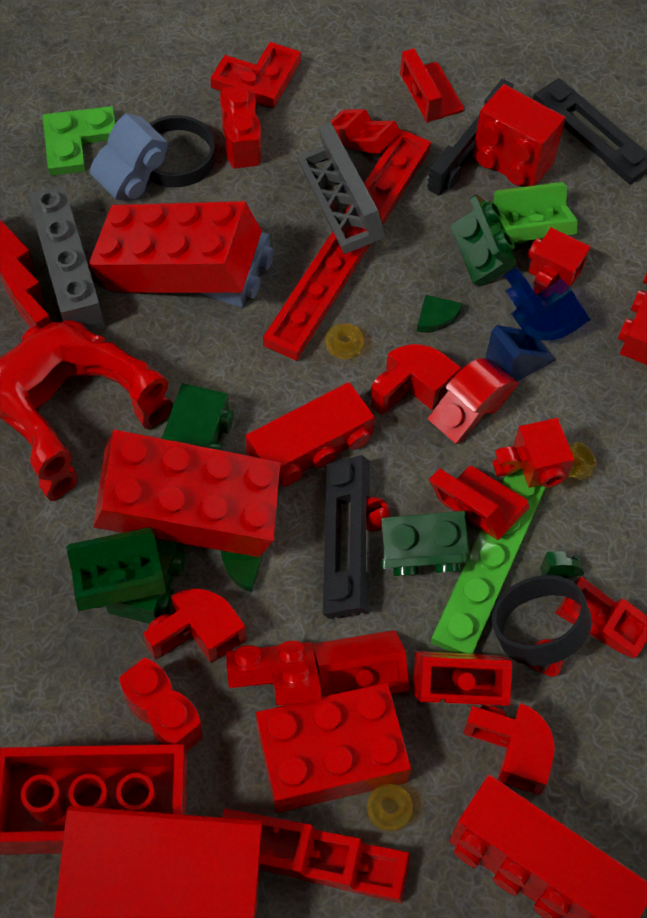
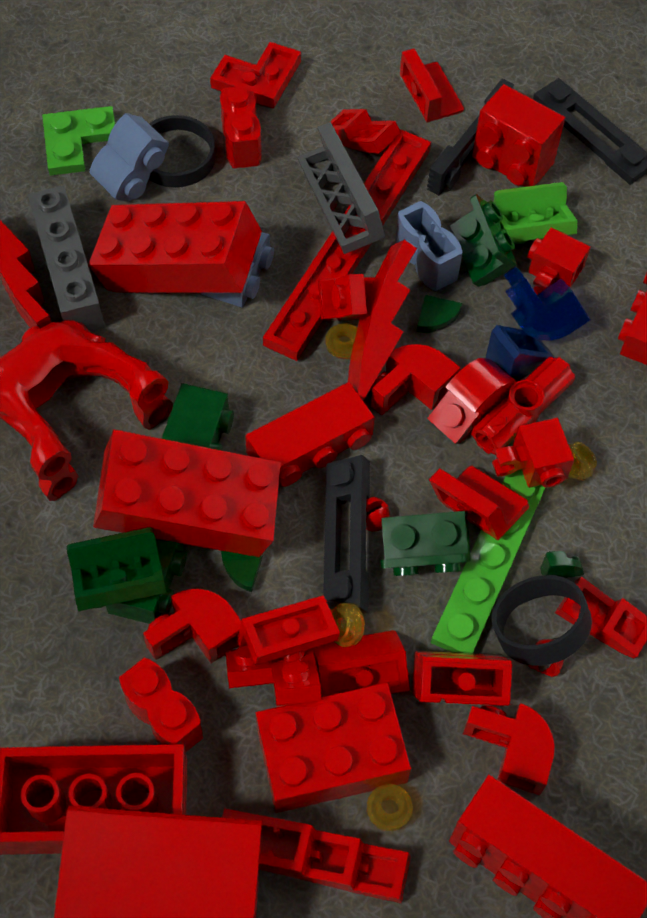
(288, 630): none -> red panel
(344, 297): none -> red brick
(350, 624): none -> clear yellow plate
(375, 332): none -> red slope
(437, 250): none -> sand blue brick
(537, 391): none -> red piece

